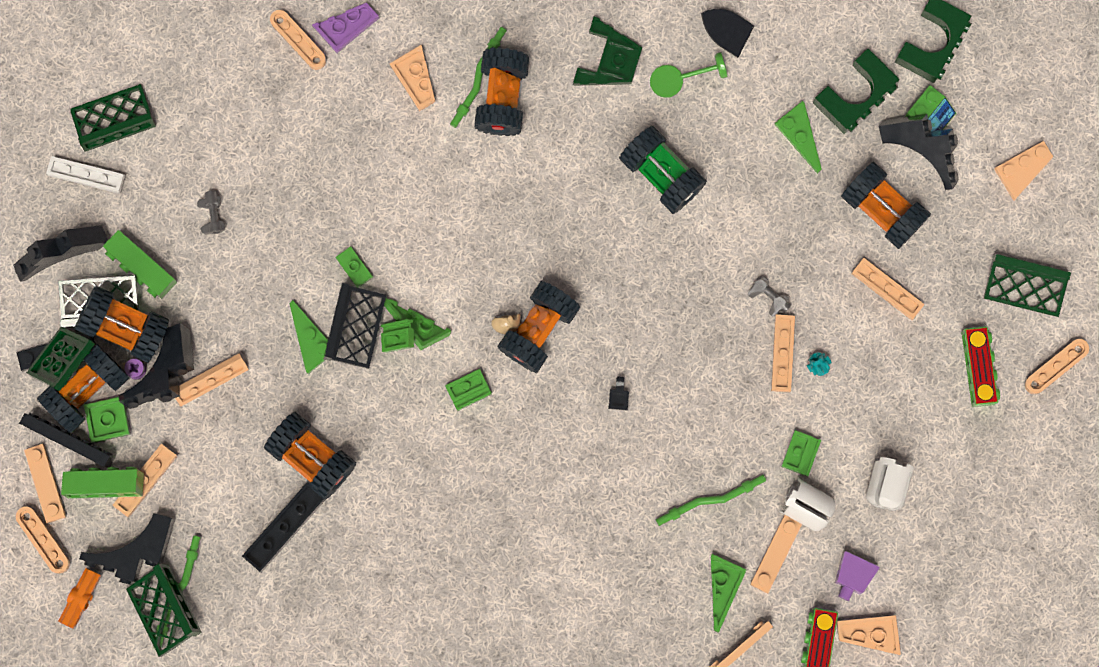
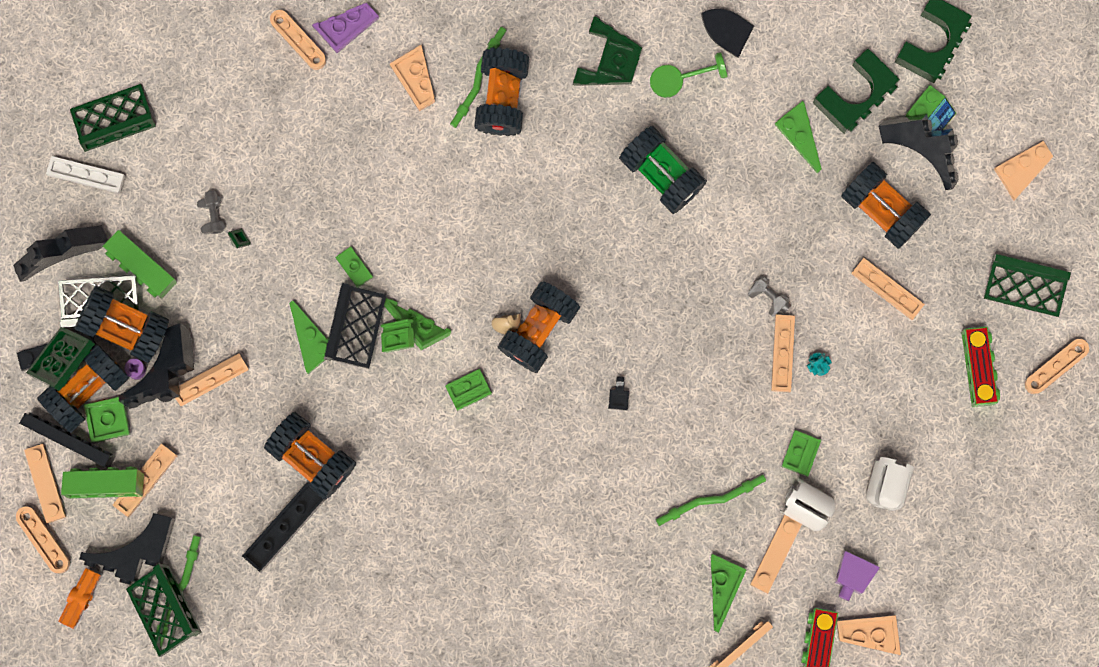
(238, 238): none -> dark green slope

